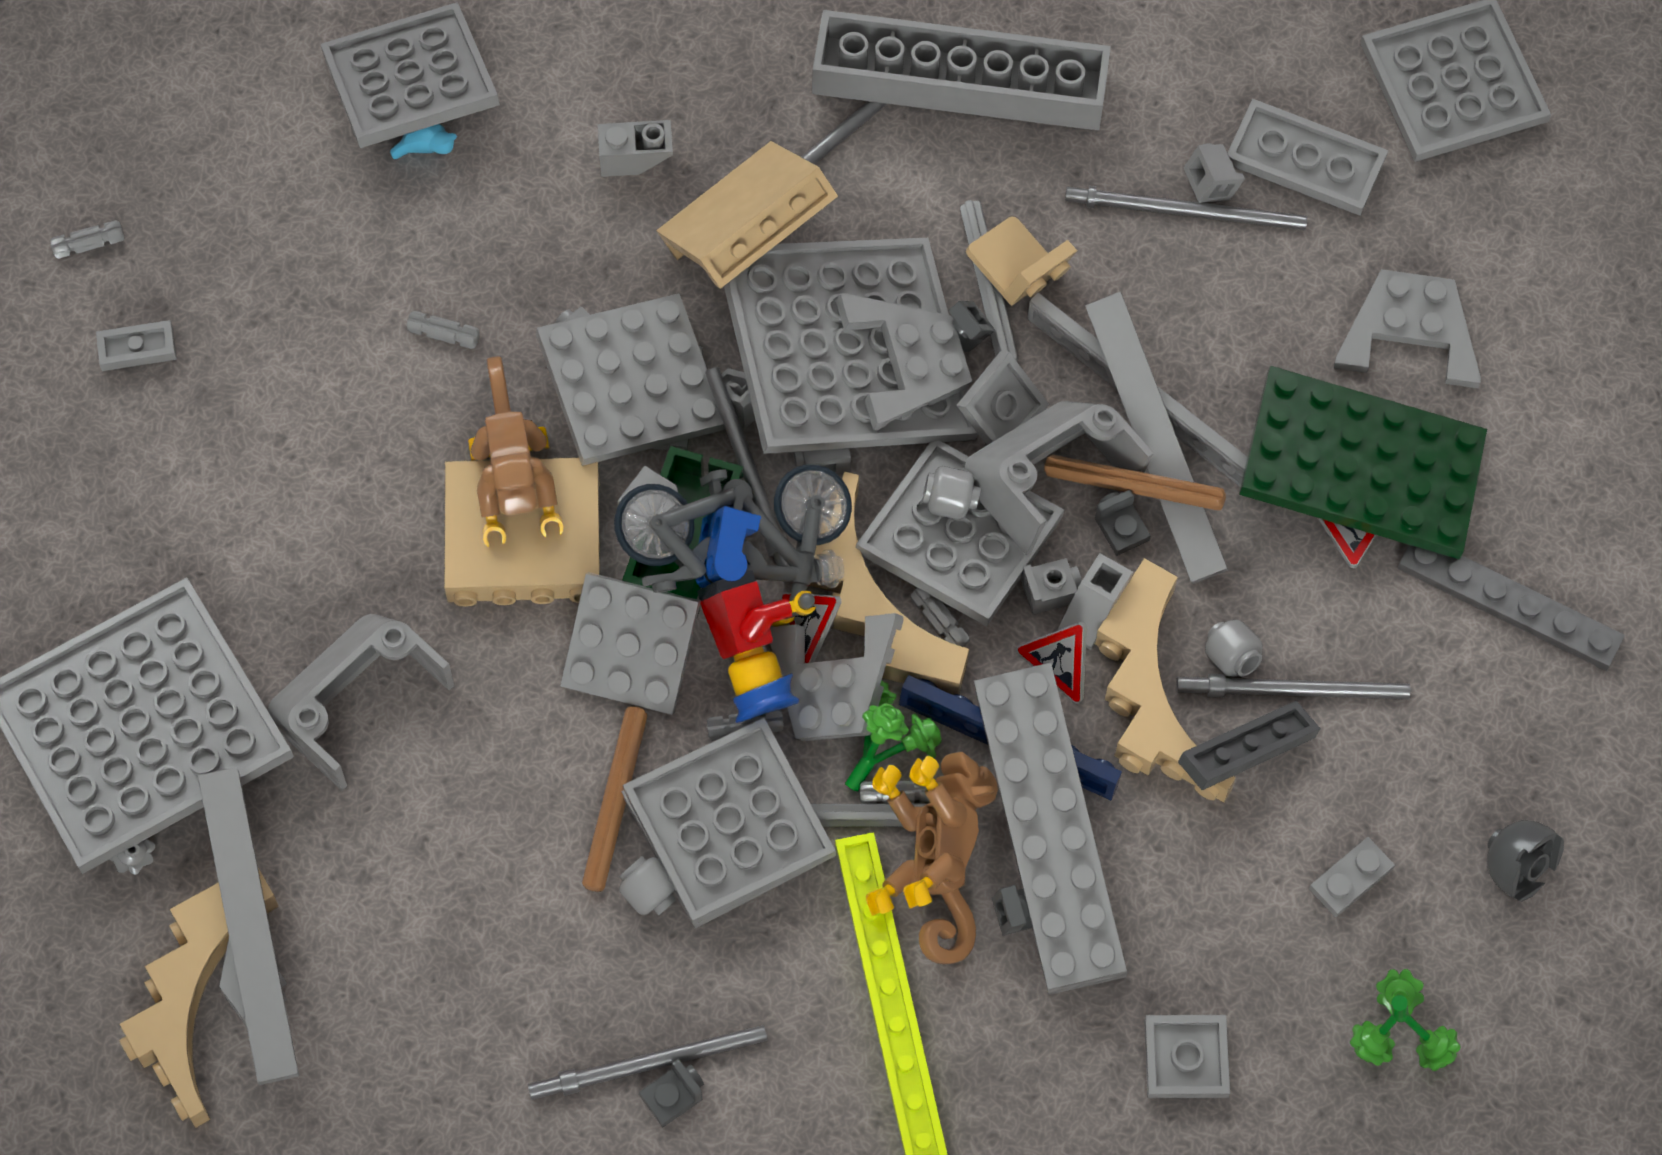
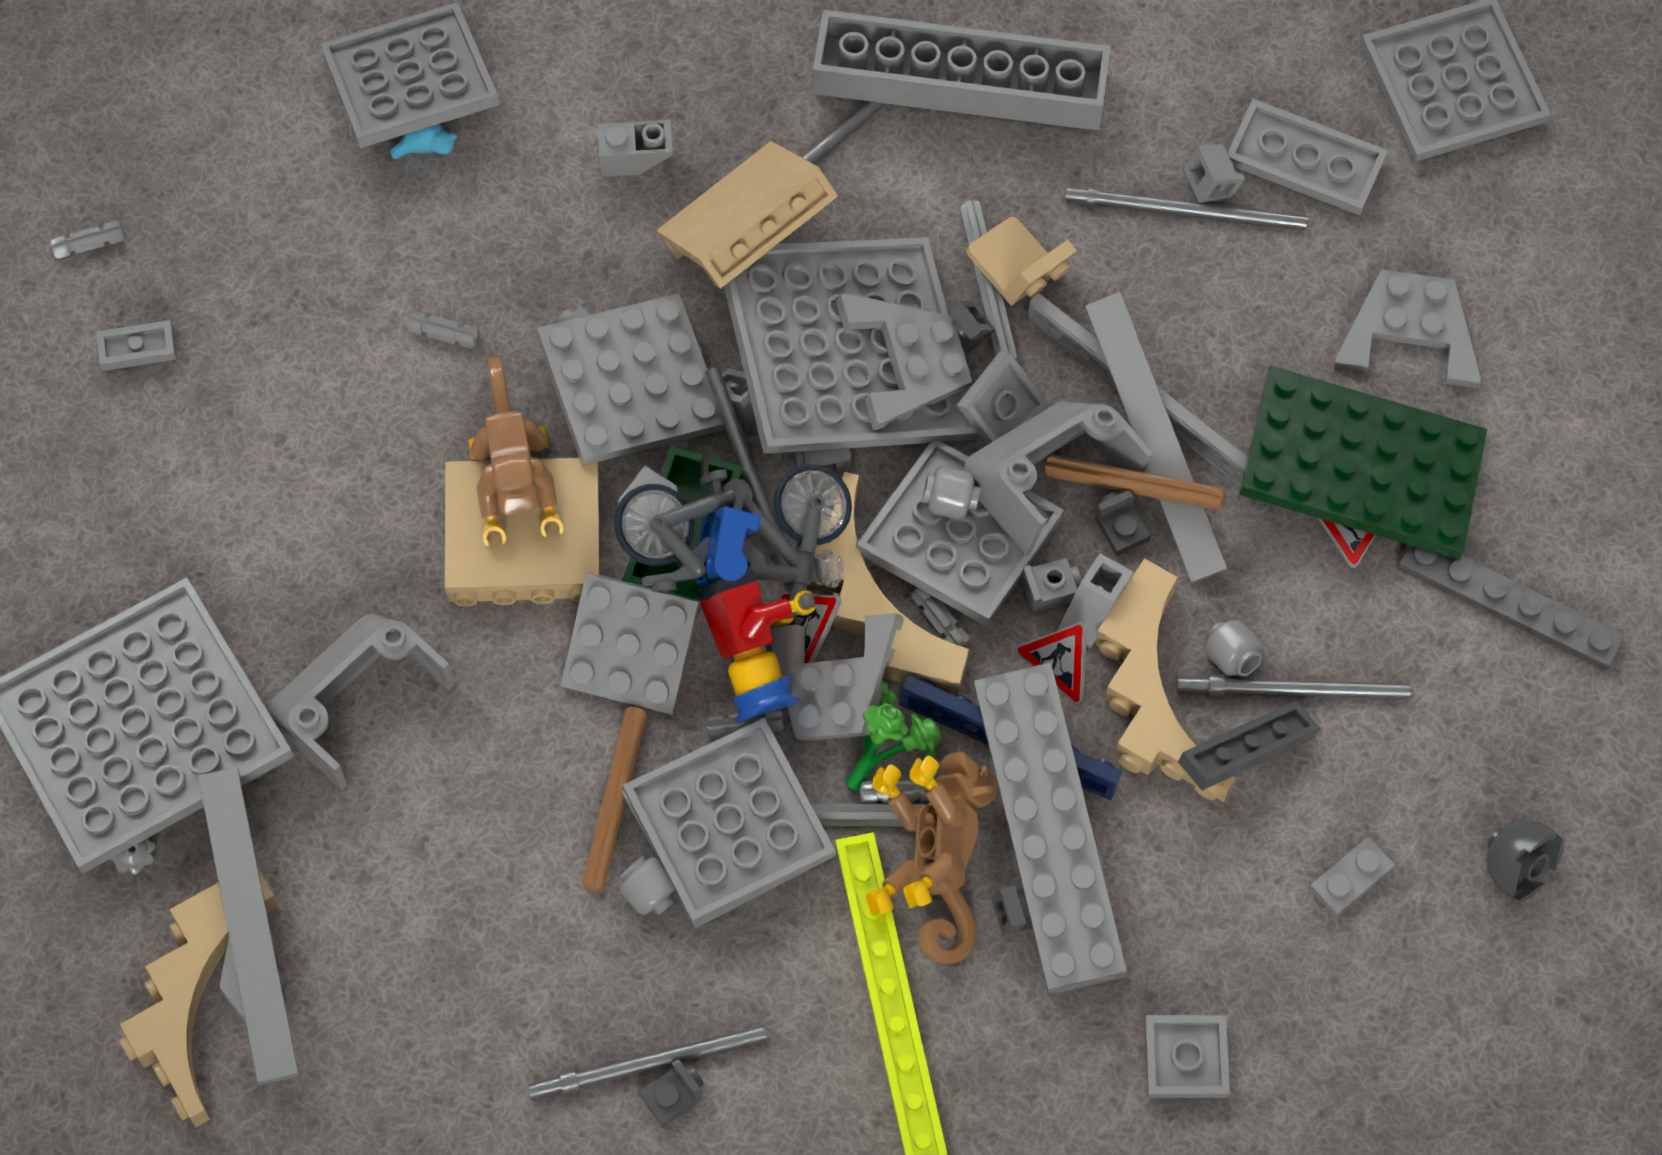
(1400, 996): bright green plant -> none

